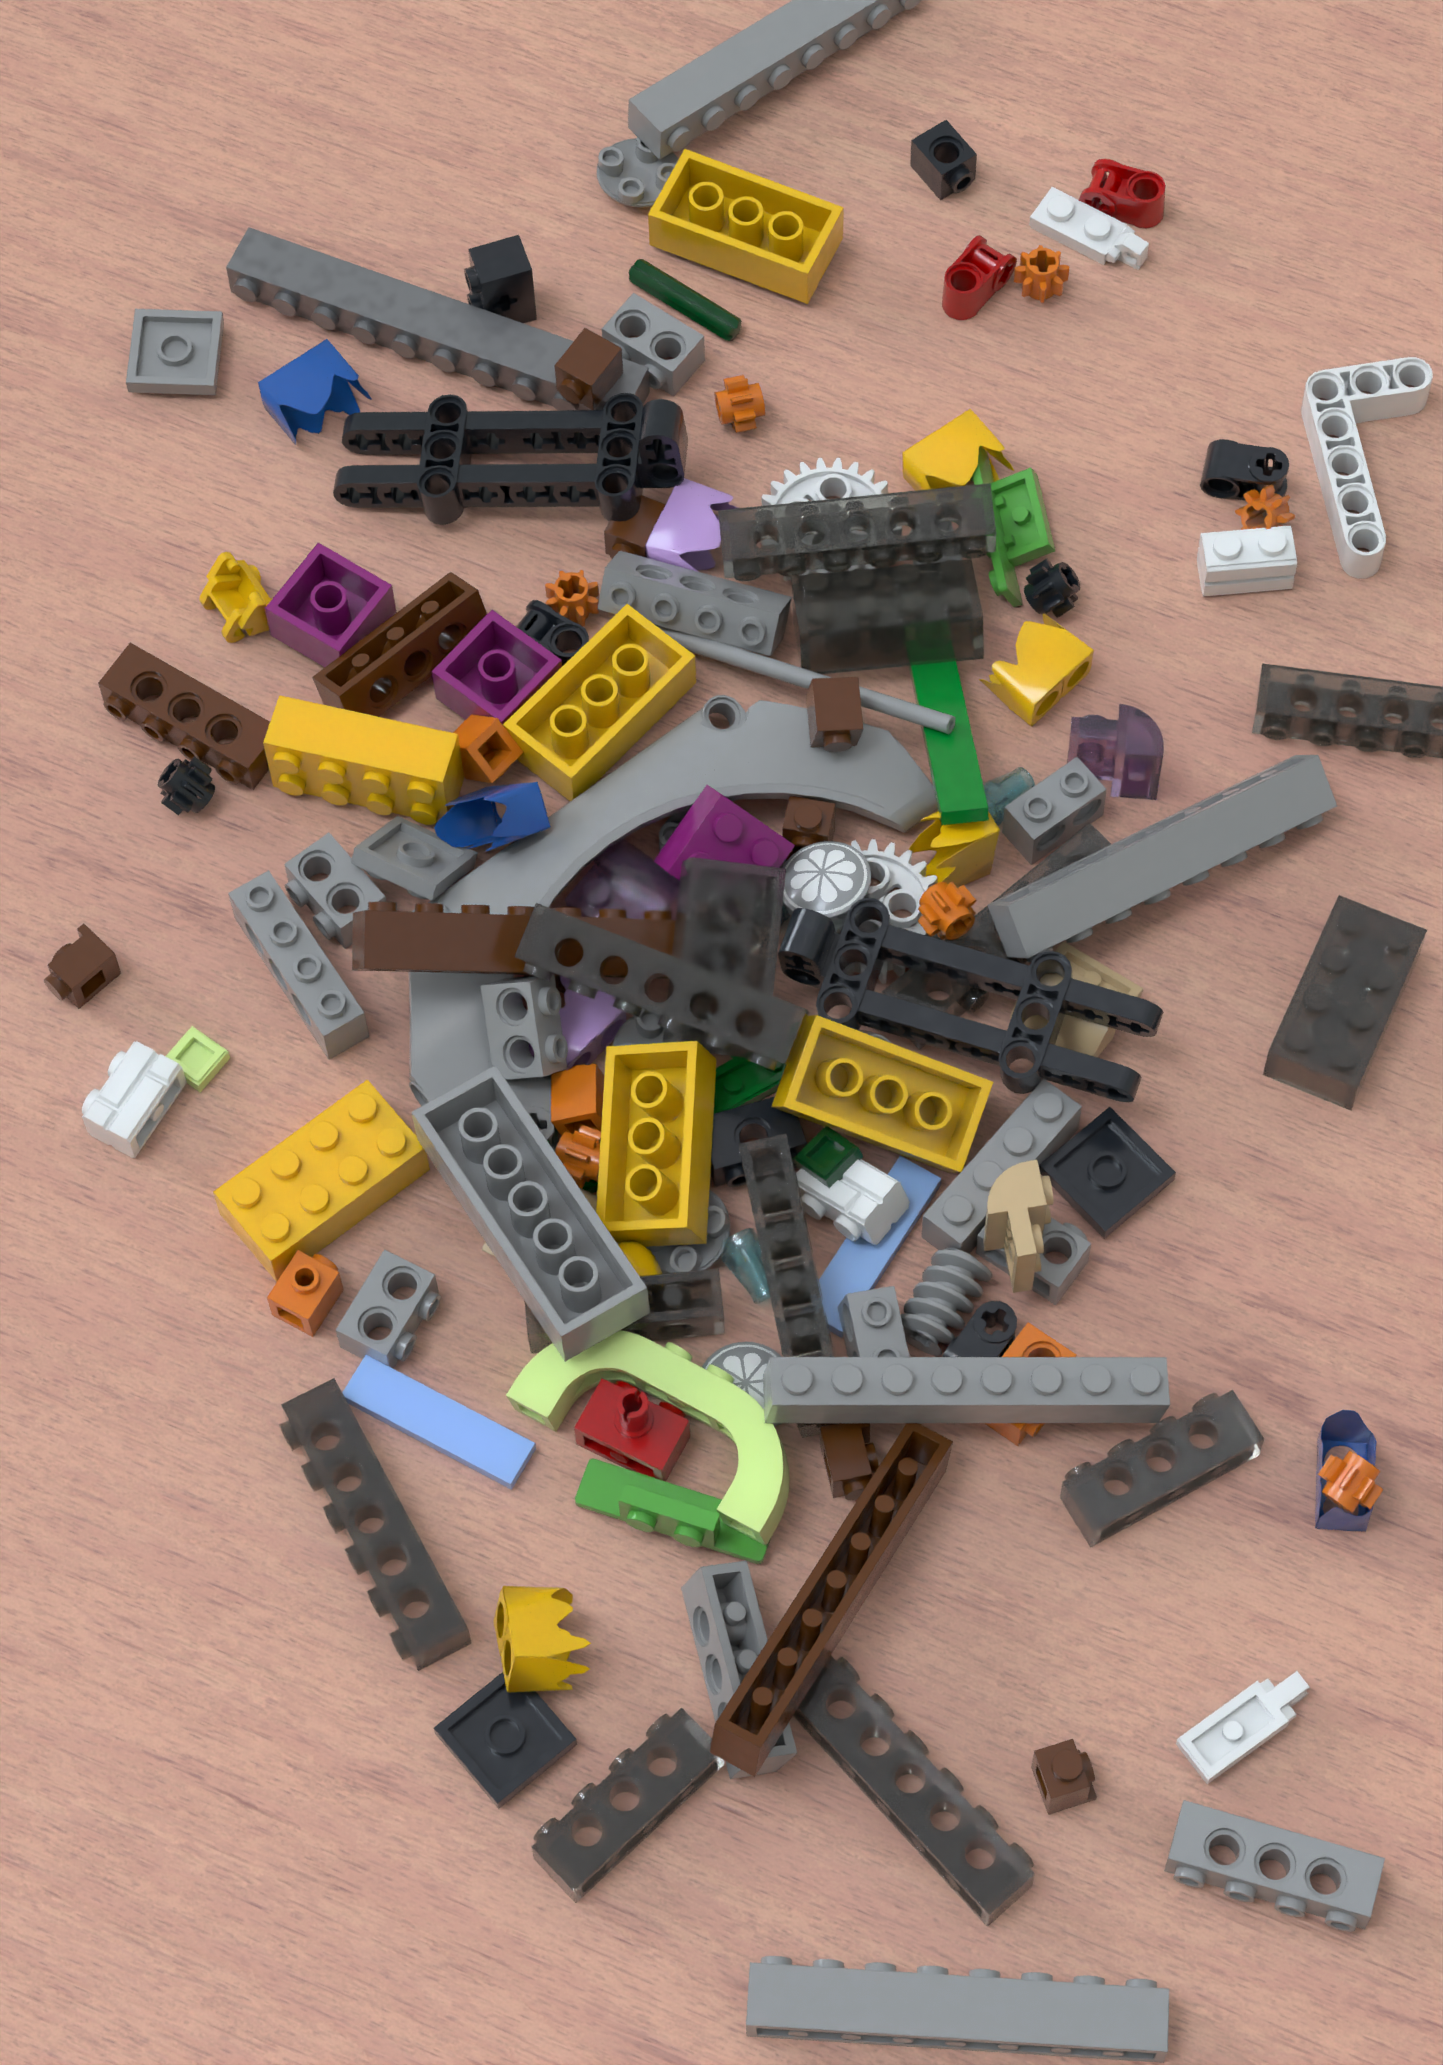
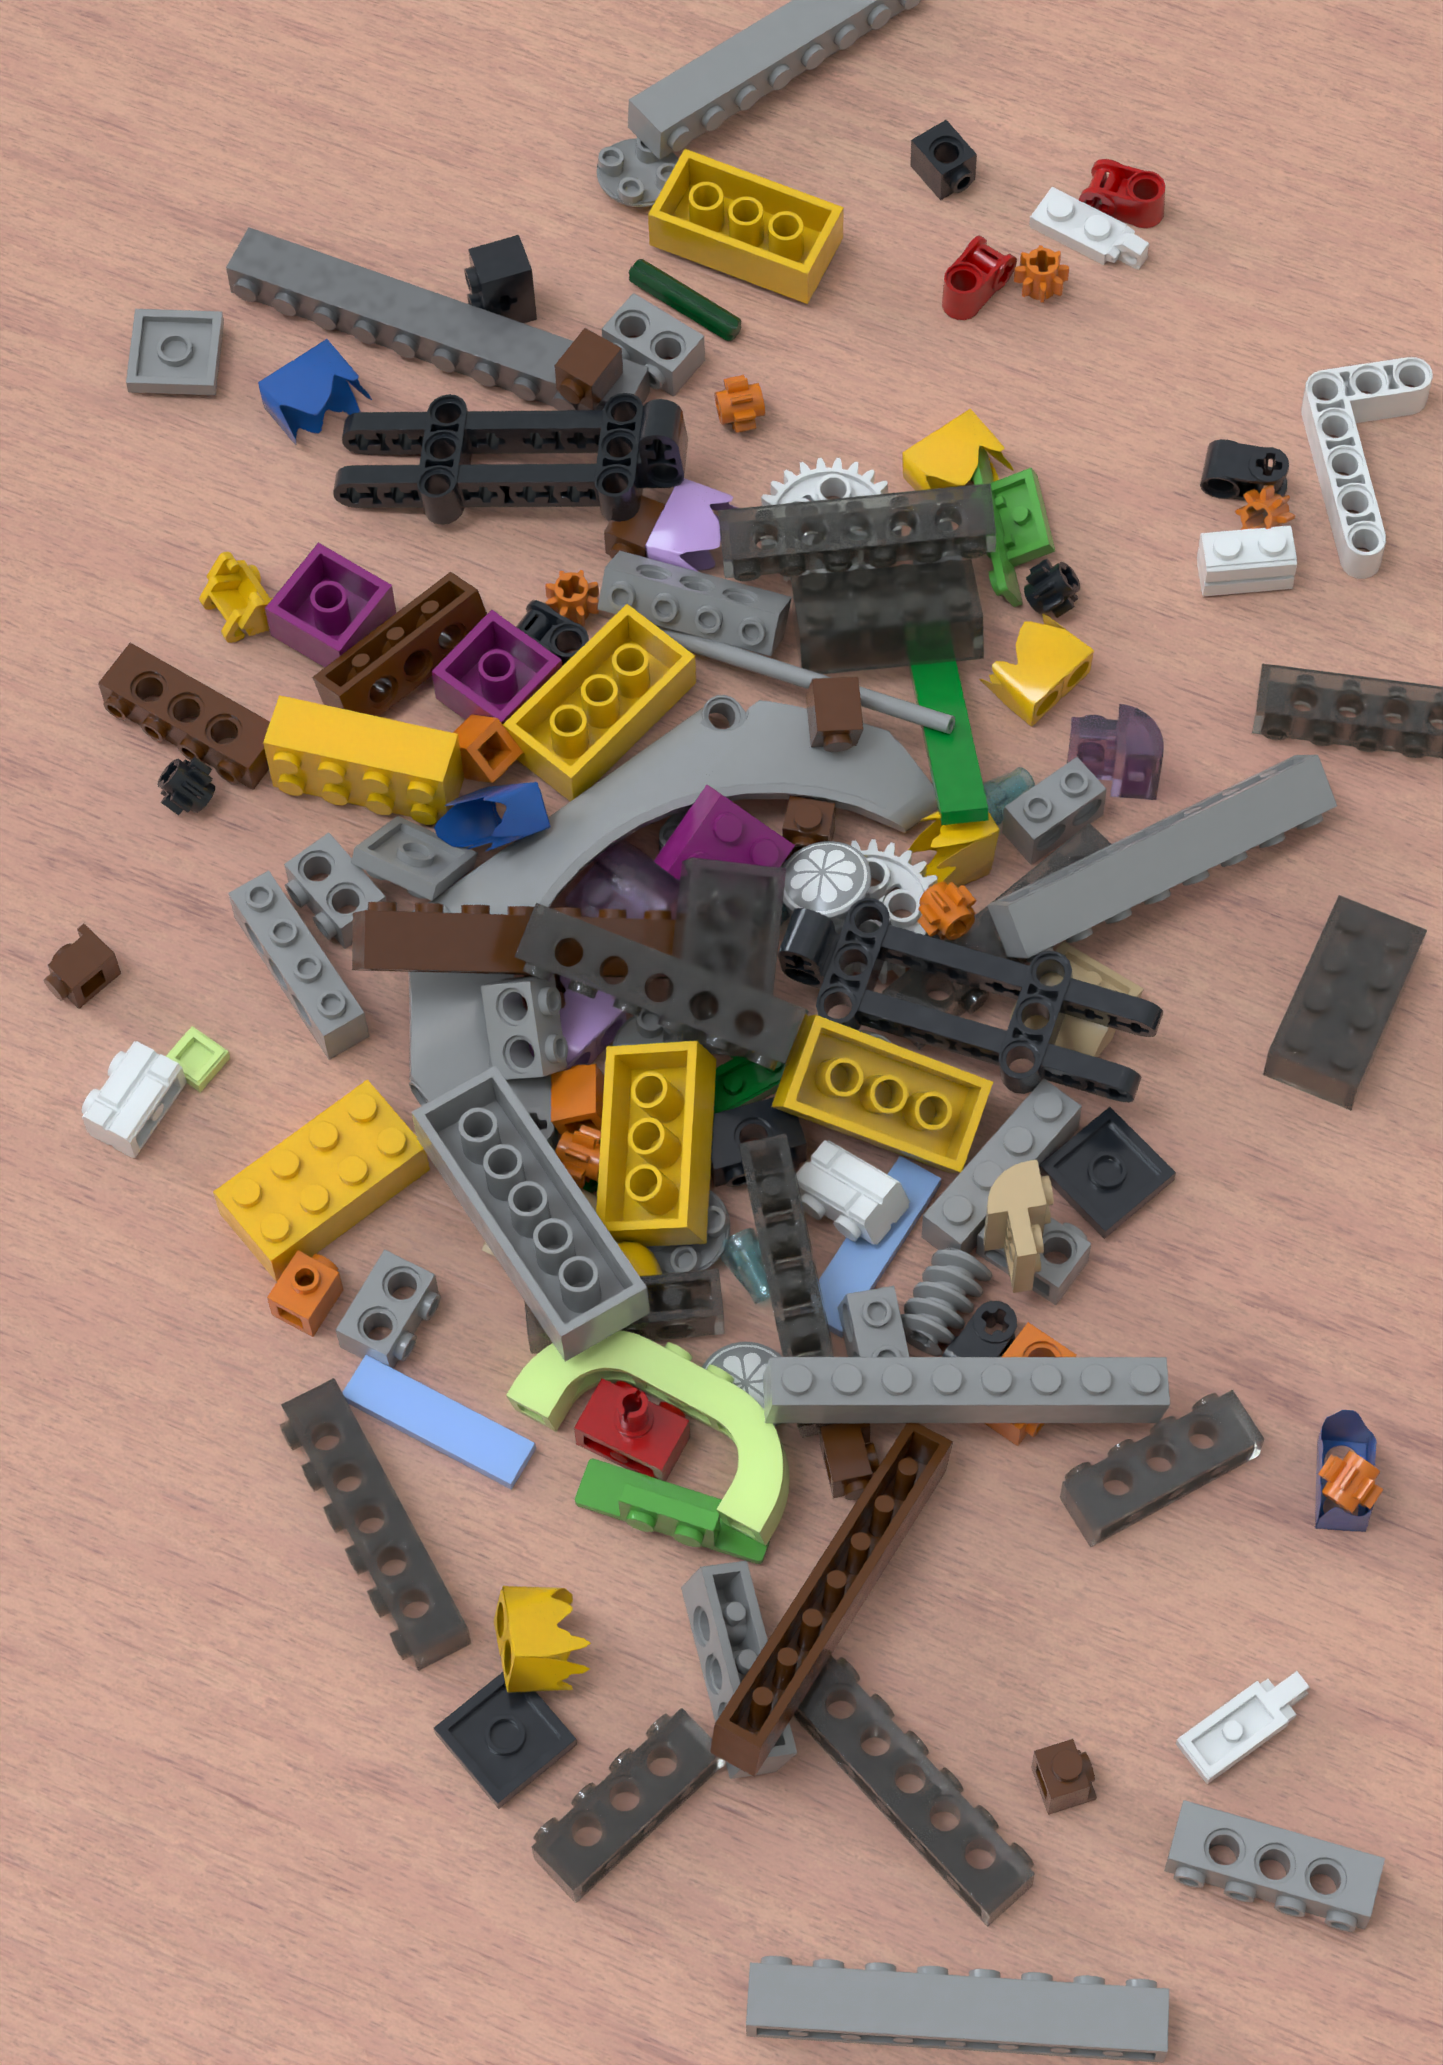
(828, 1156): dark green tile -> none

